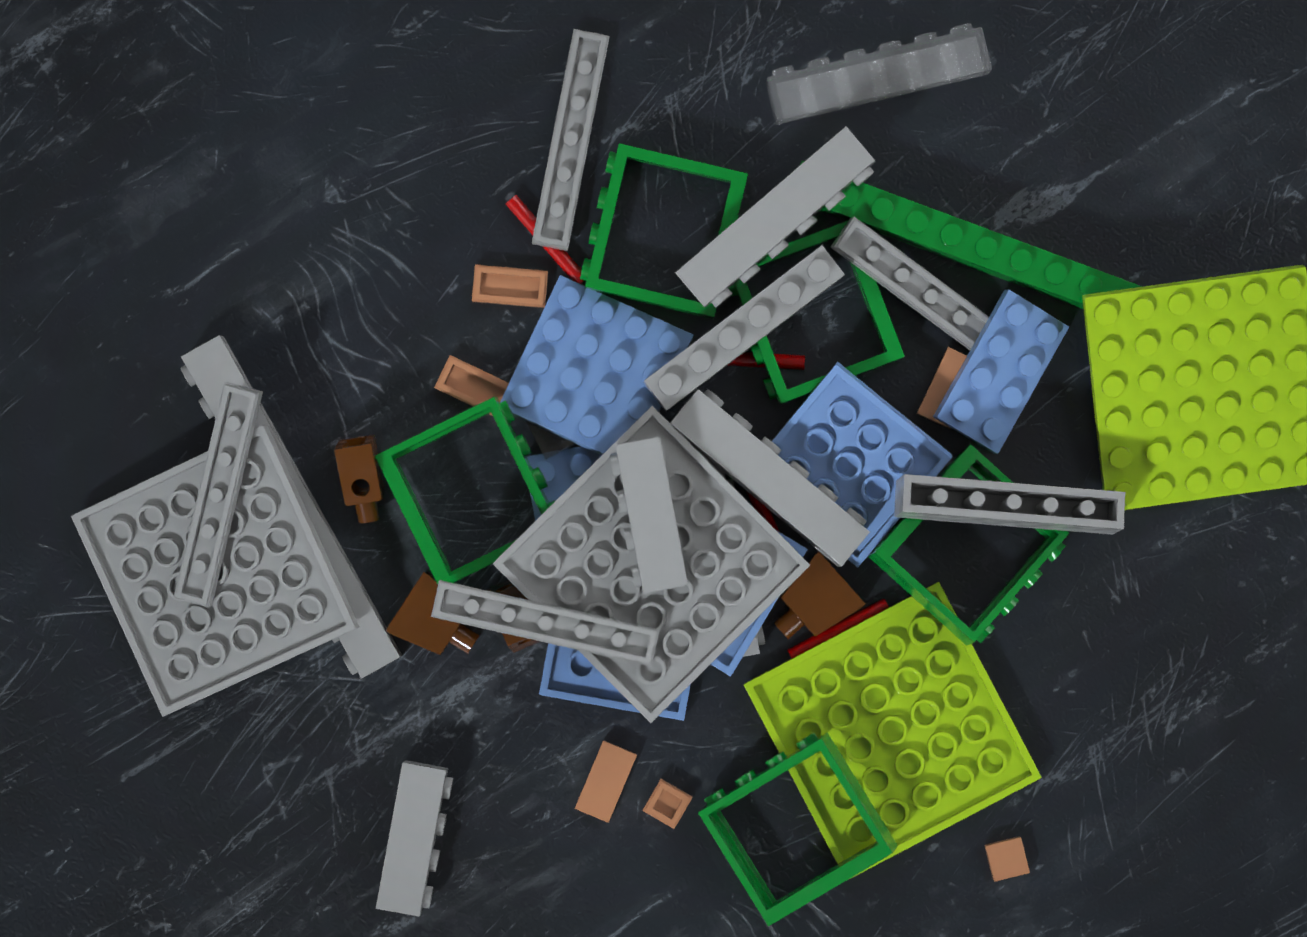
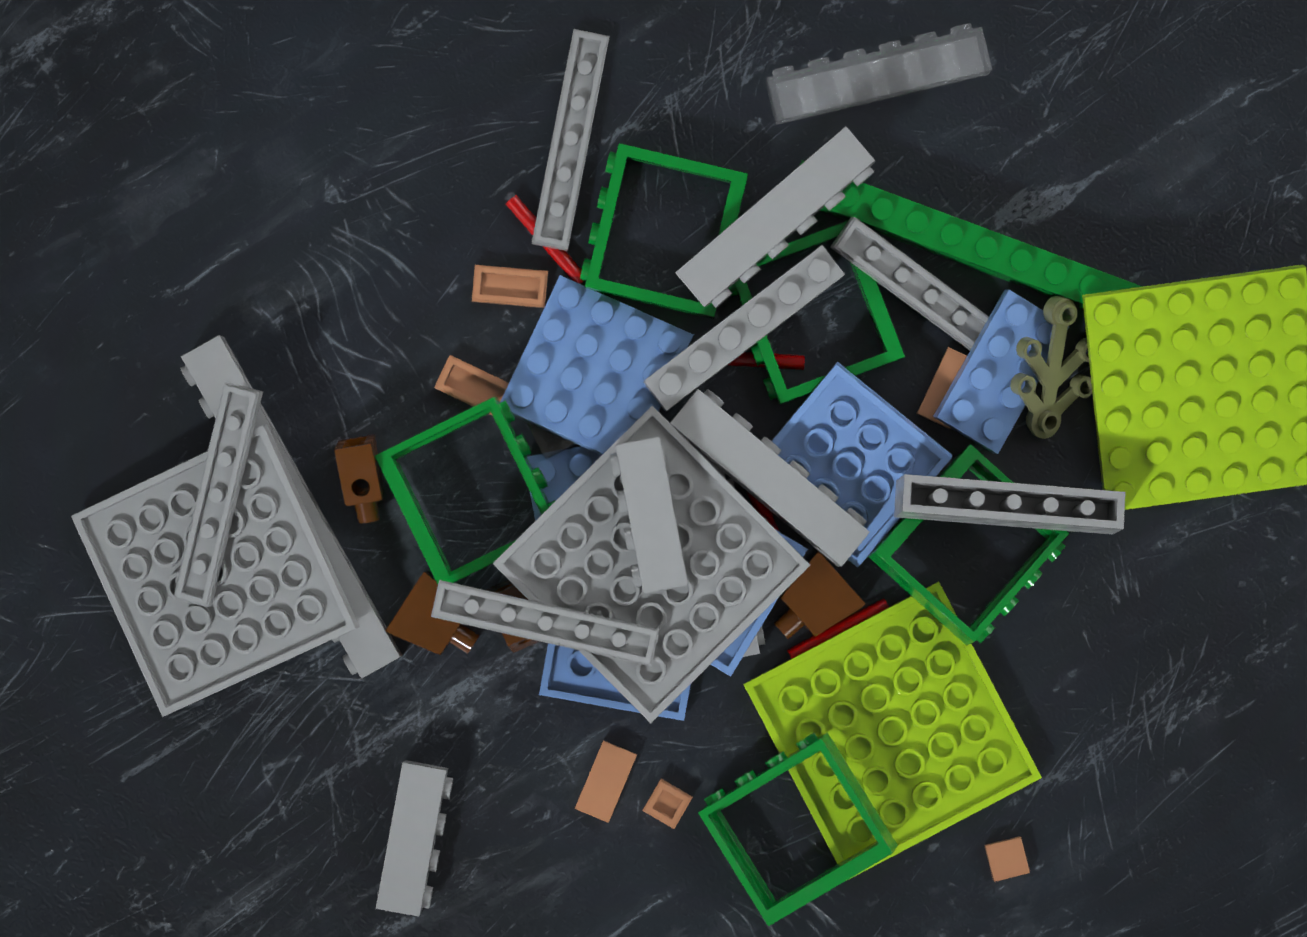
(1045, 414): none -> olive plant

